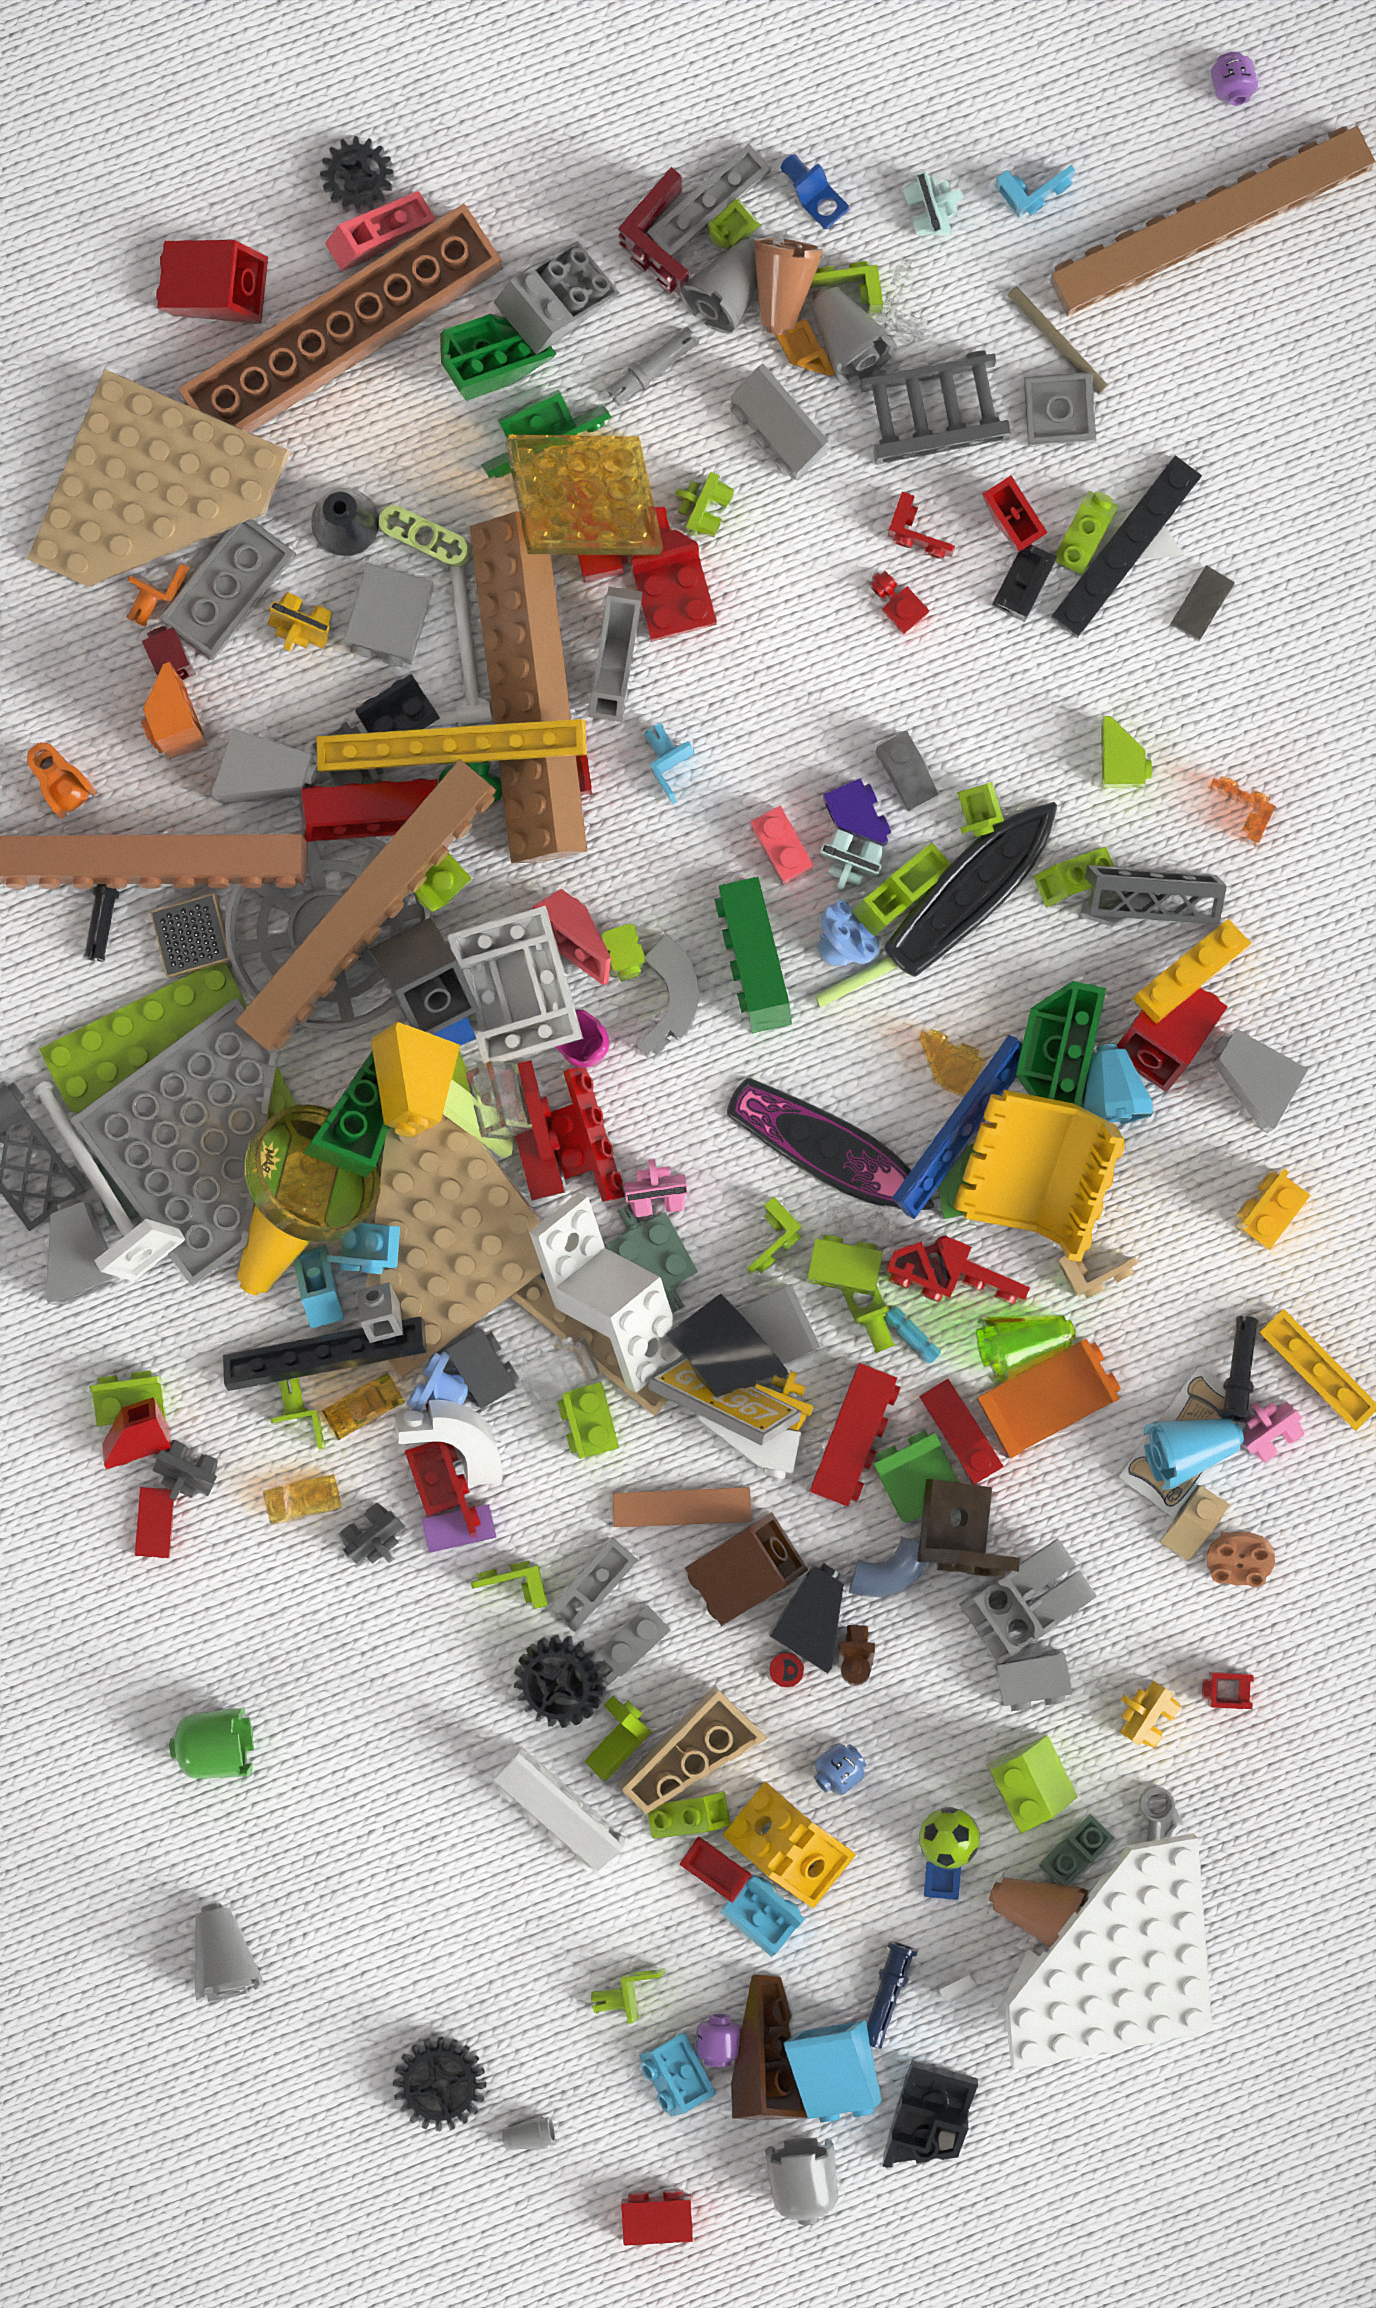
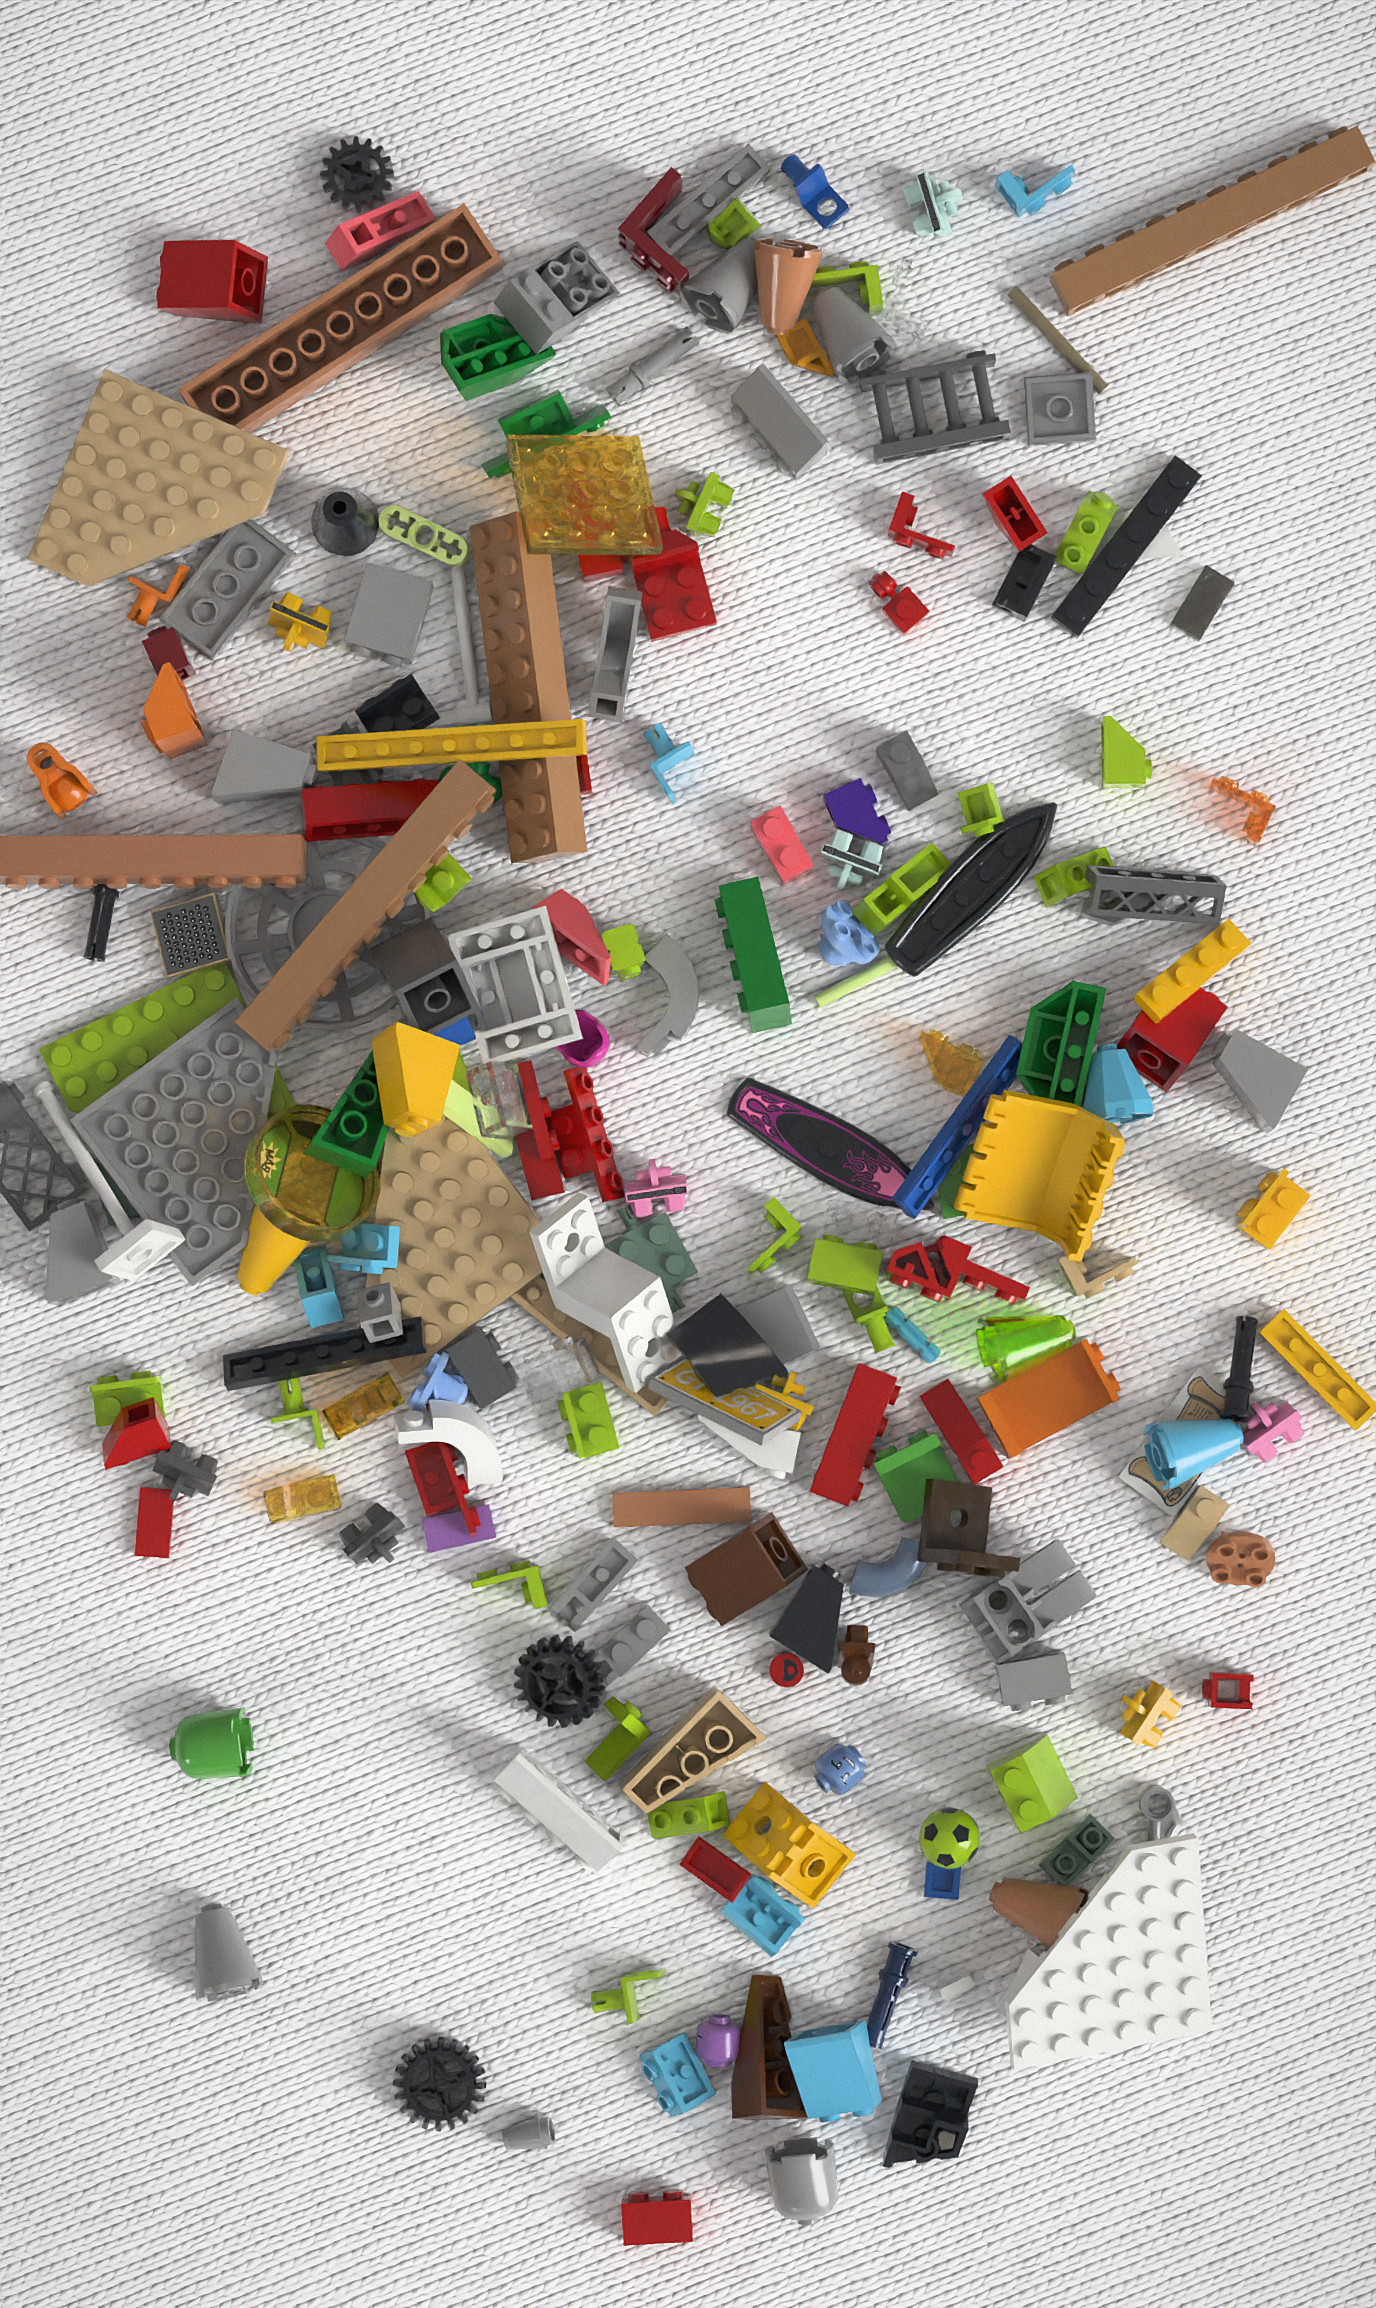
(1234, 78): medium lavender head -> none

